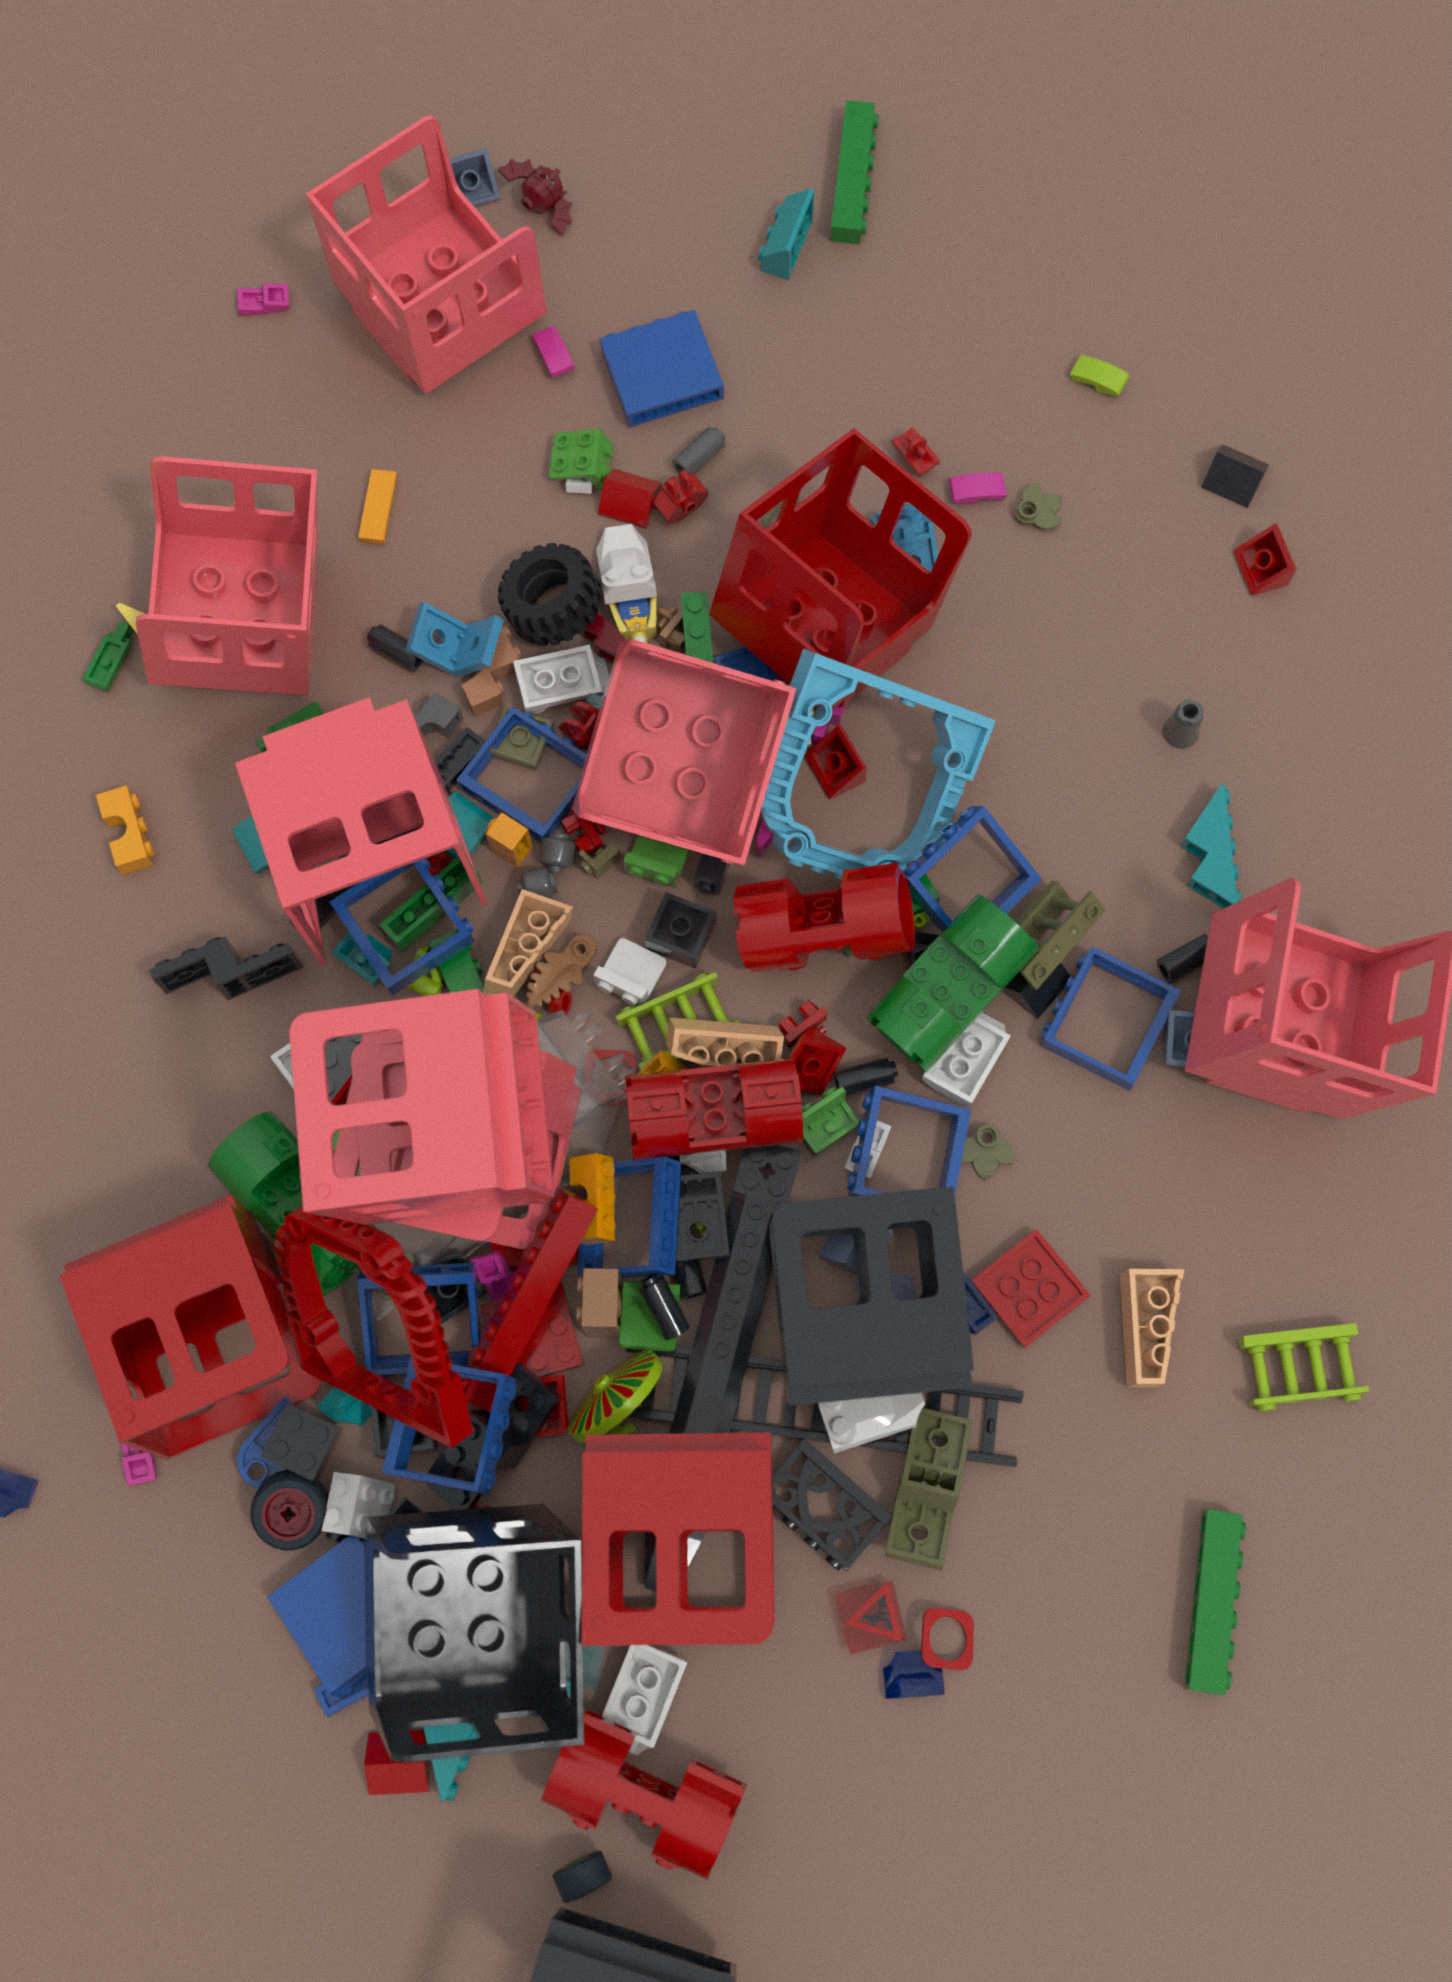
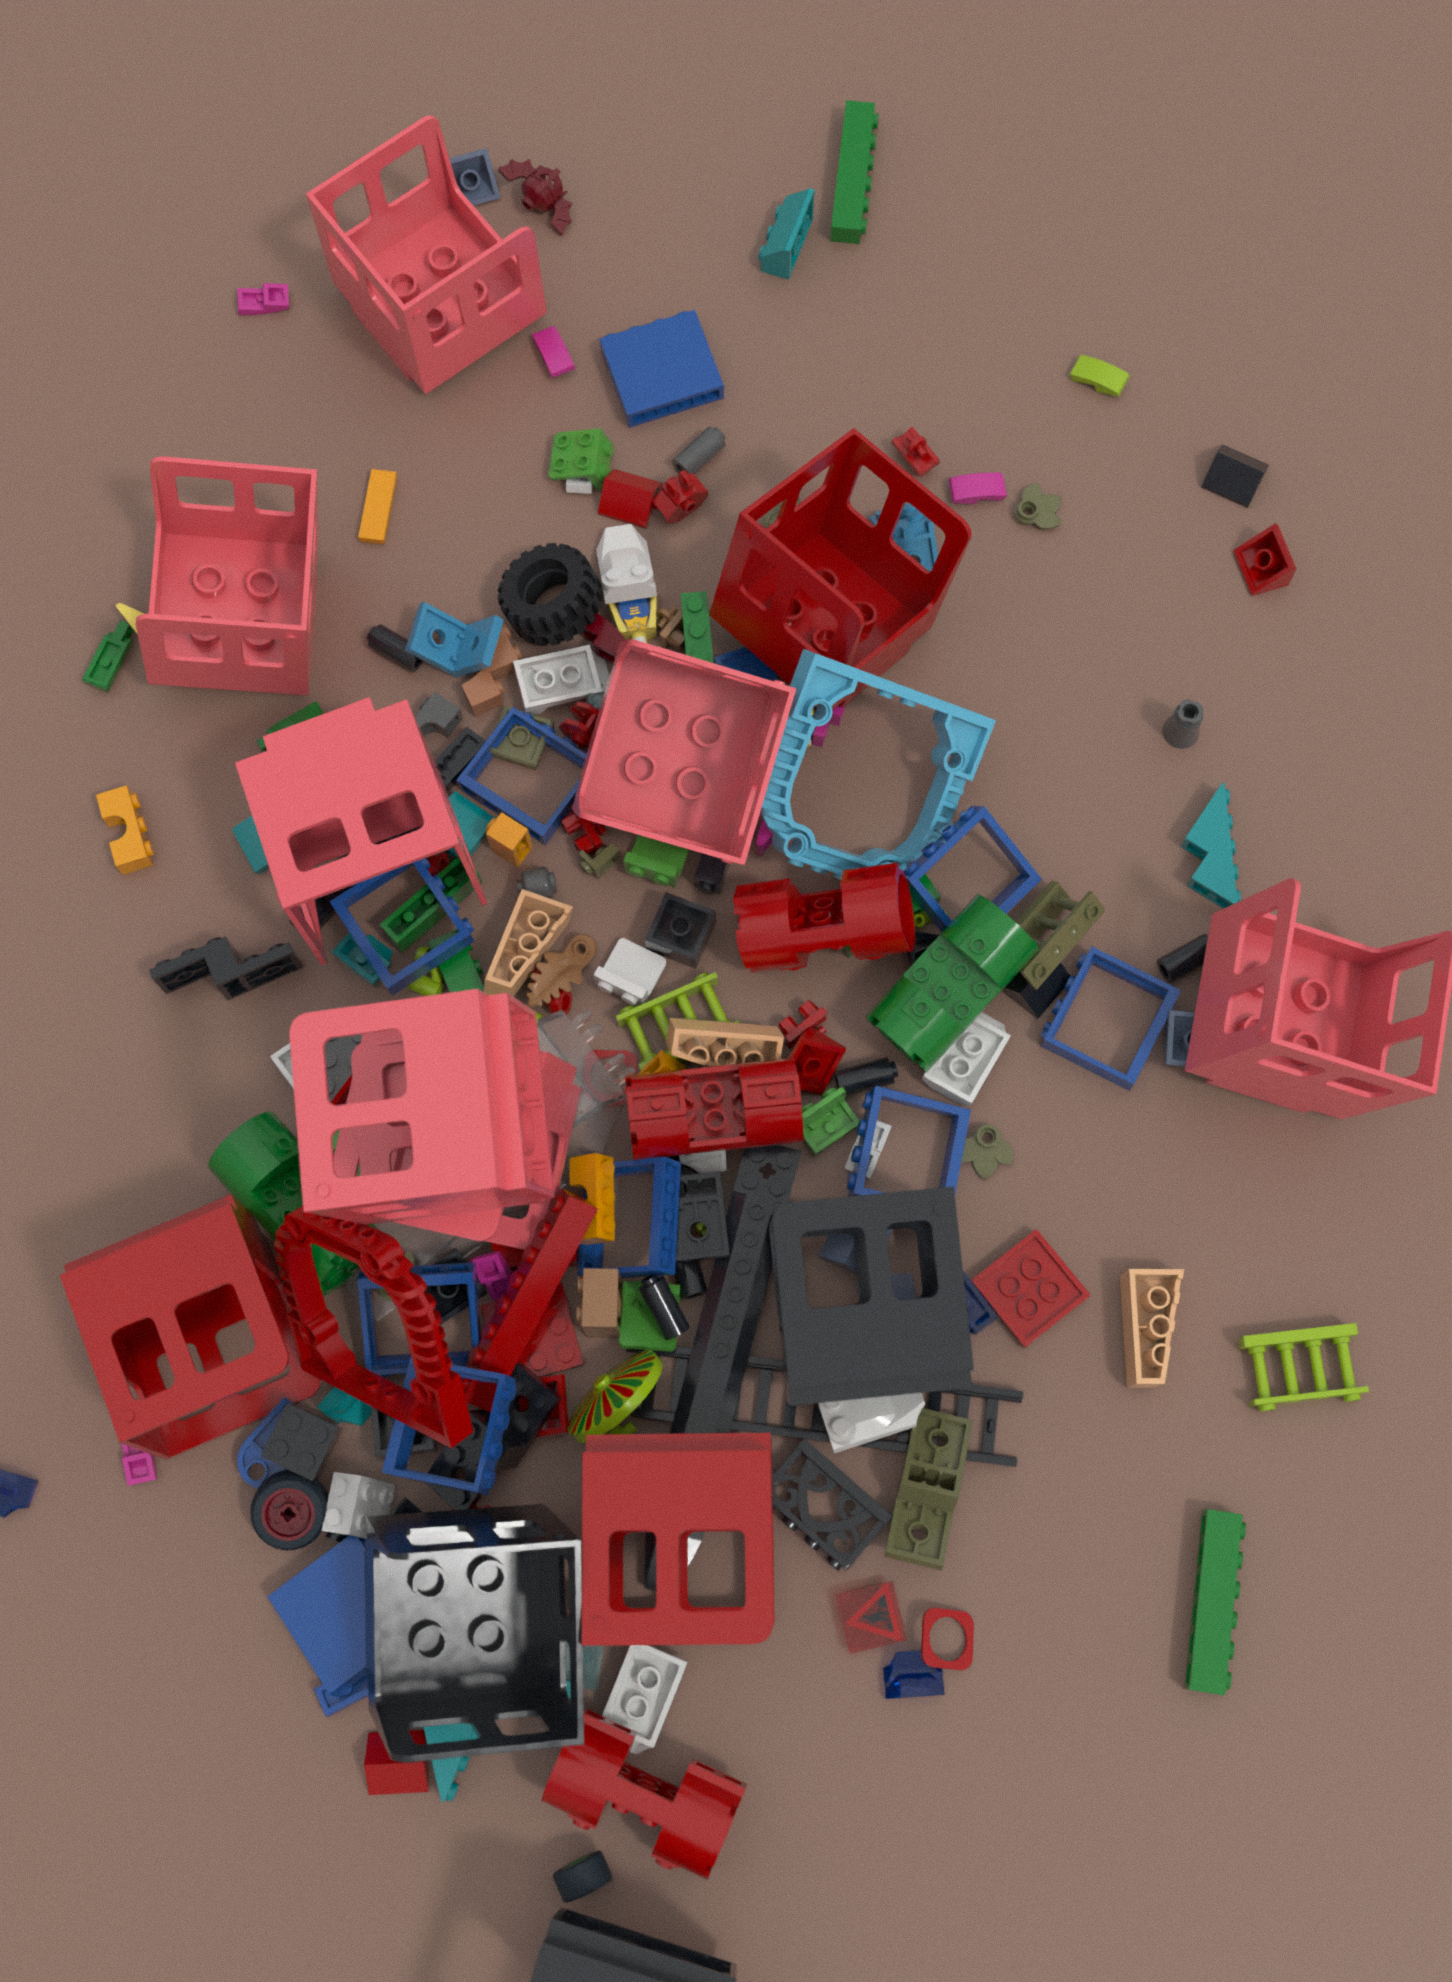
(557, 852): dark grey head -> none
(836, 763): red slope -> none

